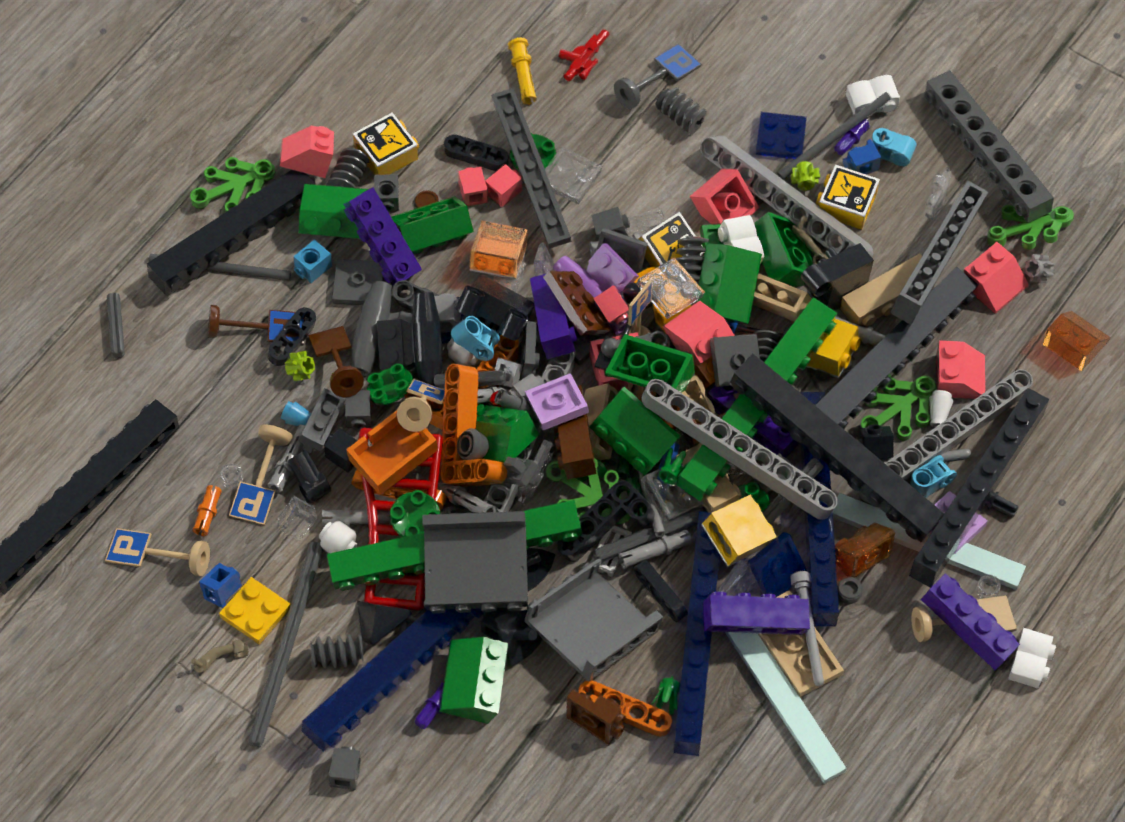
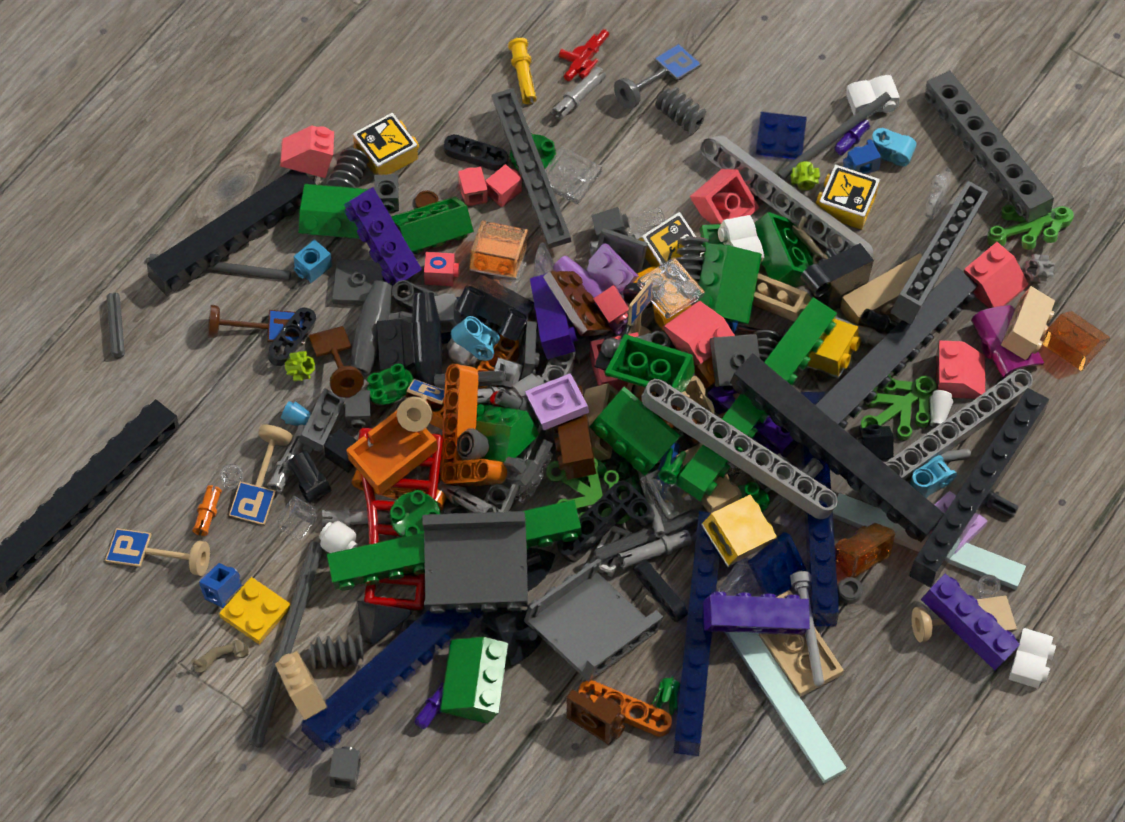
(234, 181): bright green plant -> none
(300, 685): none -> tan brick
(440, 269): none -> coral brick
(572, 99): none -> light grey pin
(880, 322): none -> black axle
(992, 327): none -> magenta panel
(1029, 323): none -> tan brick

